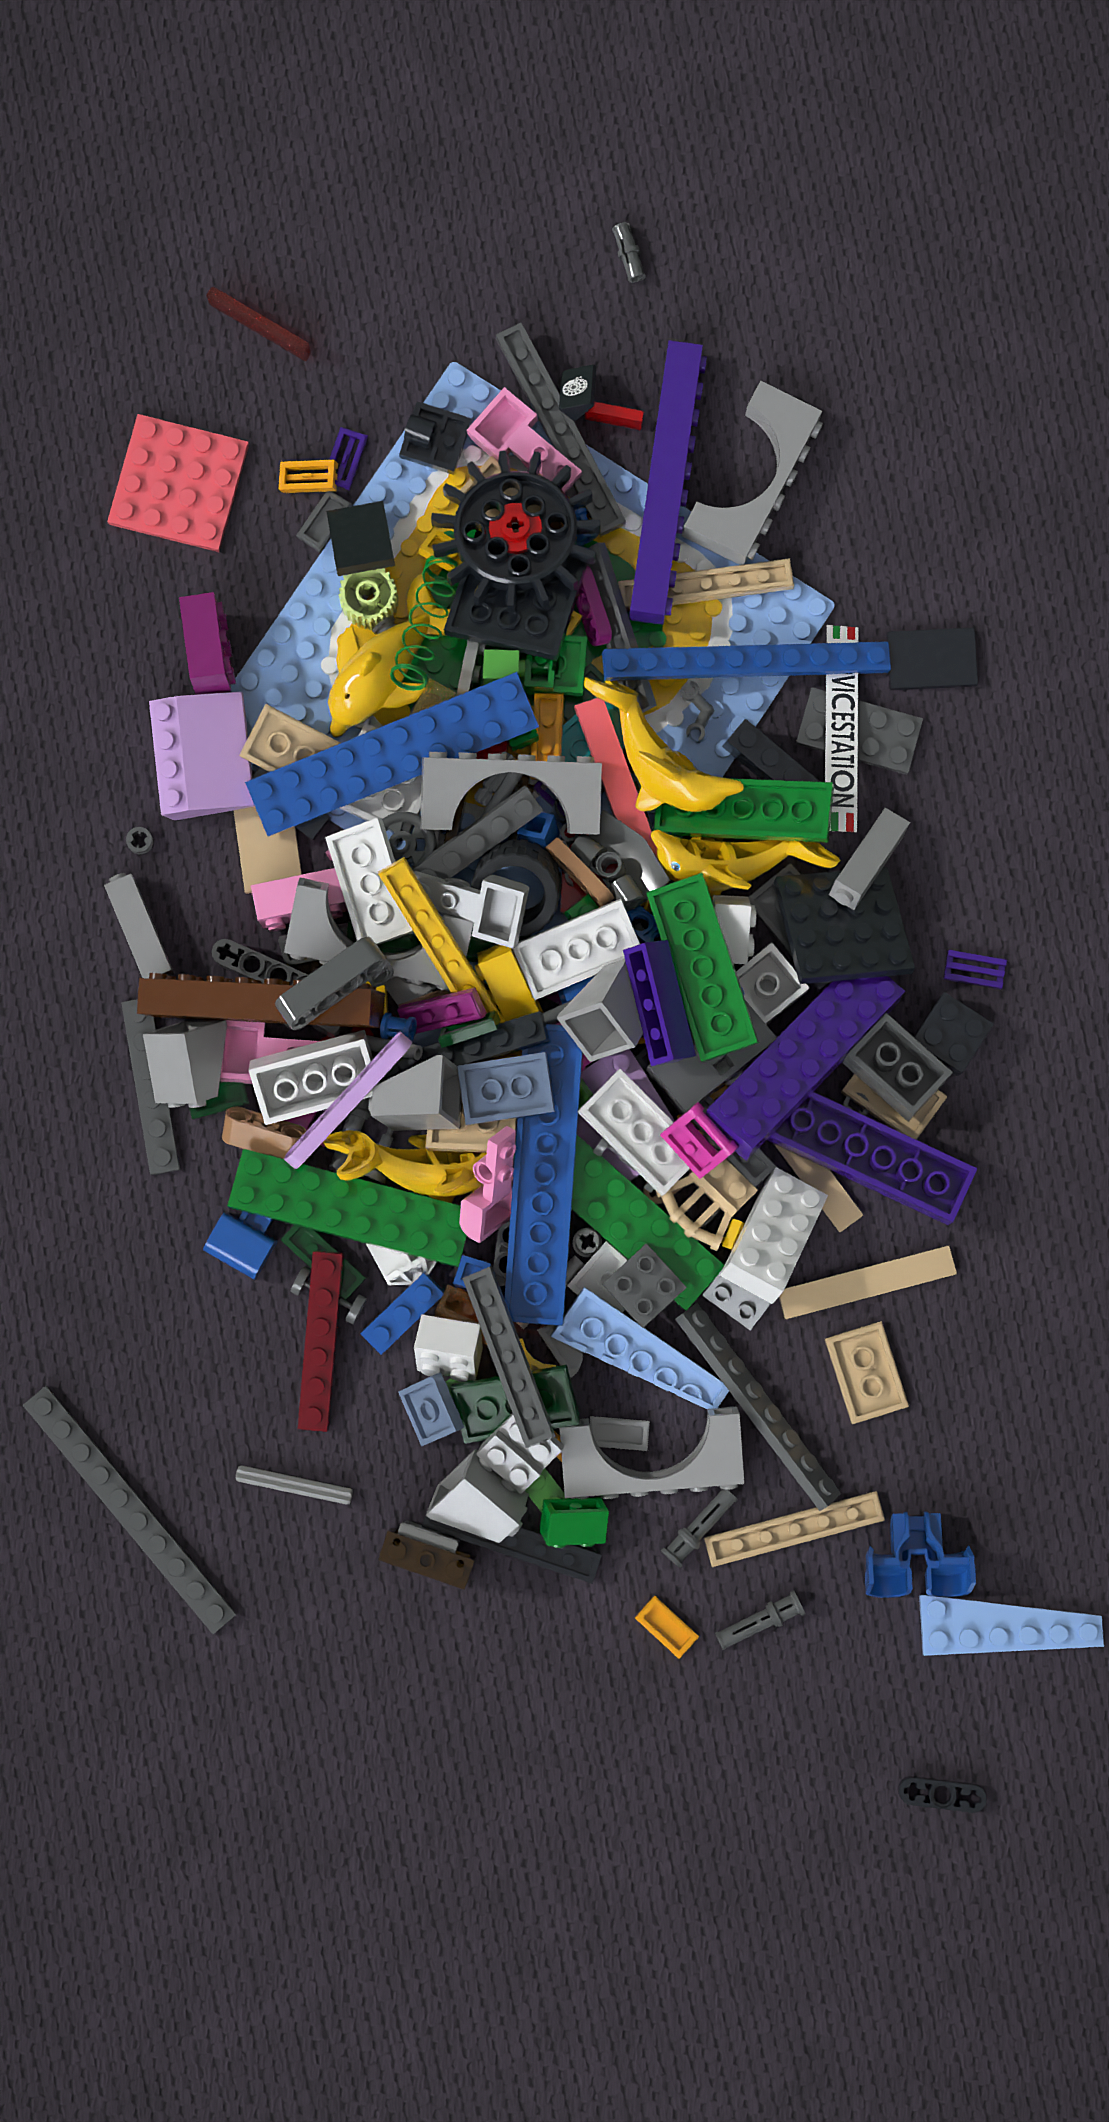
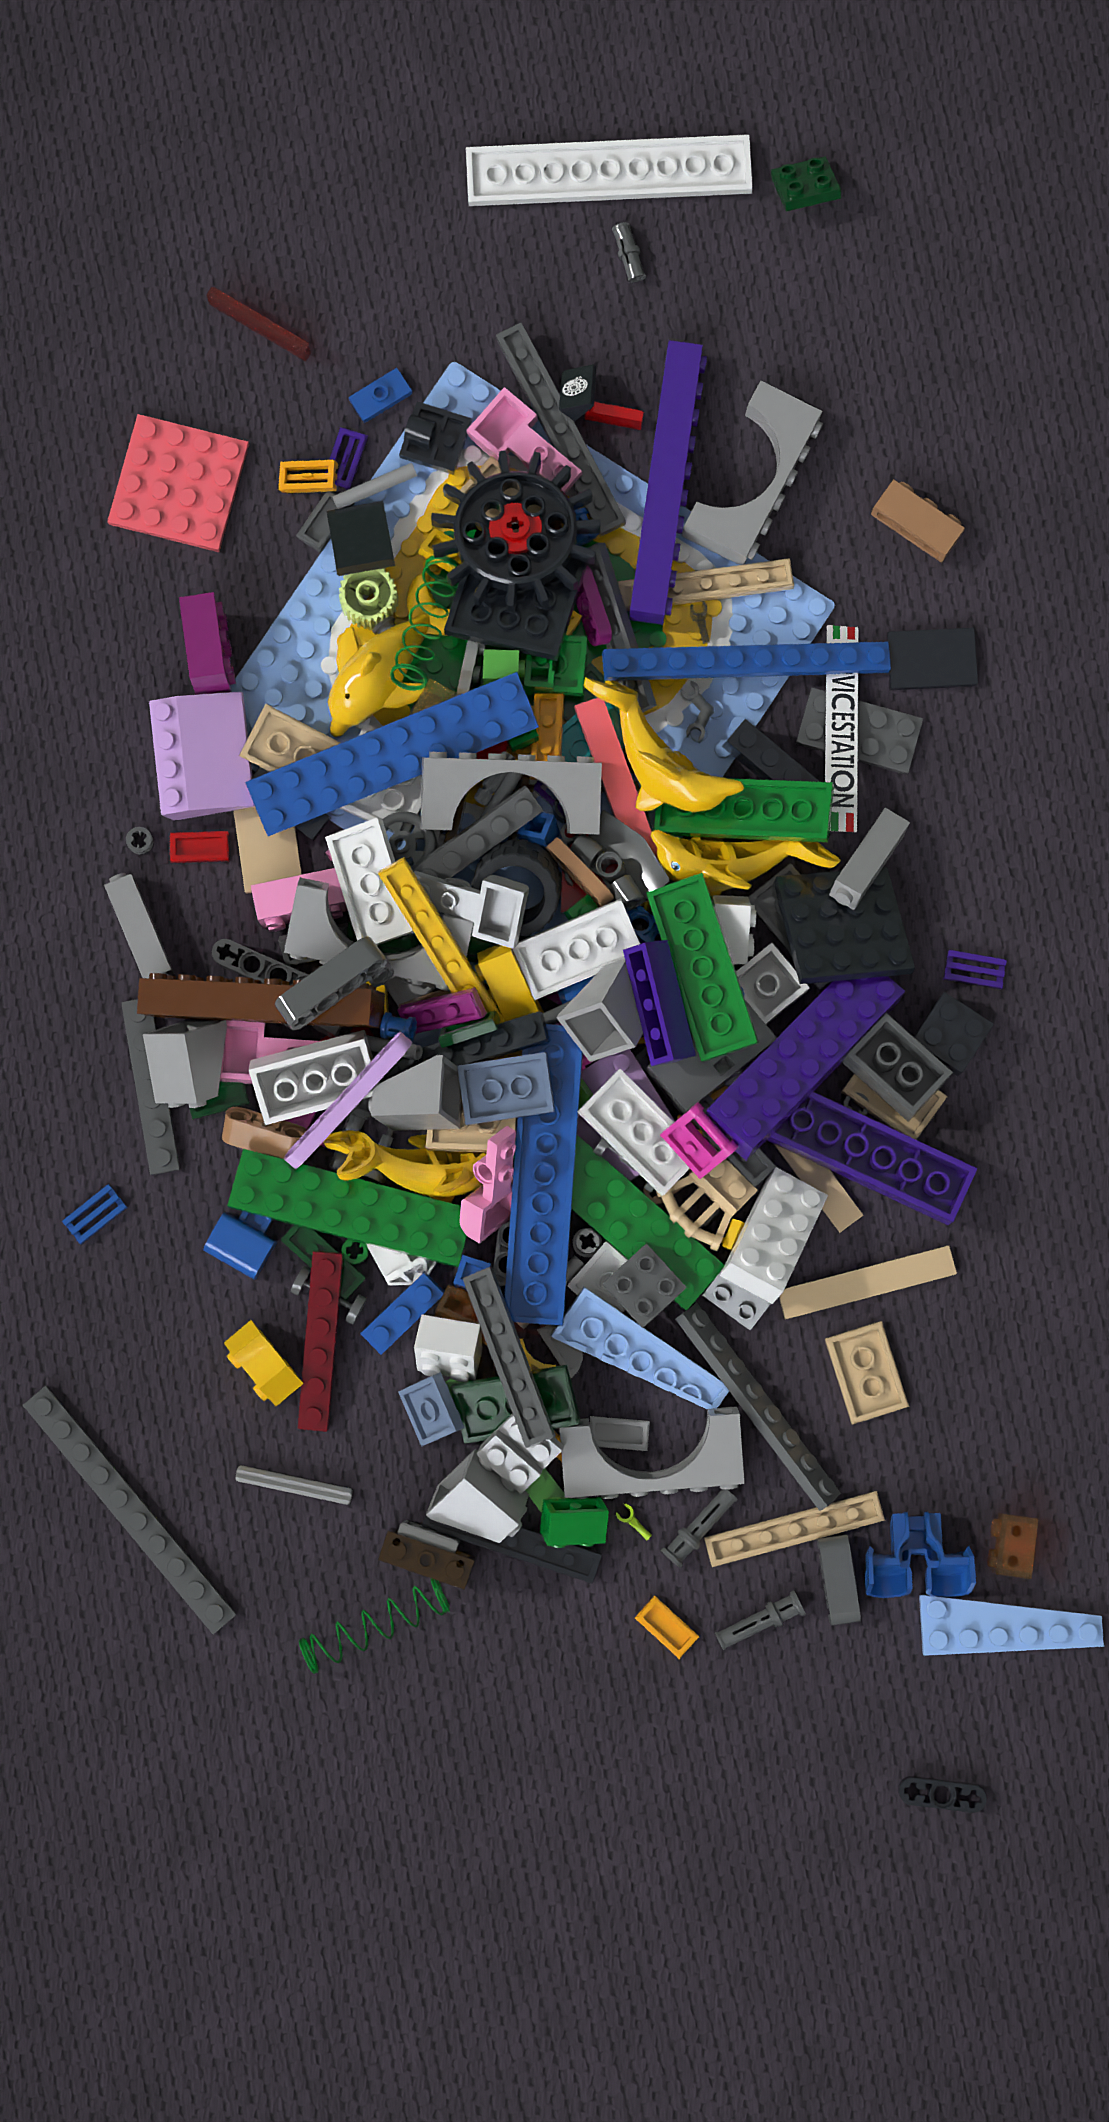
(93, 1200): none -> blue tile
(199, 846): none -> red tile
(262, 1362): none -> yellow brick
(312, 1663): none -> green piece
(360, 1257): none -> green bush
(374, 486): none -> light grey piece
(380, 395): none -> blue plate
(608, 170): none -> white plate
(633, 1521): none -> lime hand
(700, 619): none -> clear smoke hand
(805, 183): none -> dark green plate
(839, 1580): none -> dark grey beam
(918, 520): none -> medium nougat brick
(1013, 1545): none -> clear orange brick

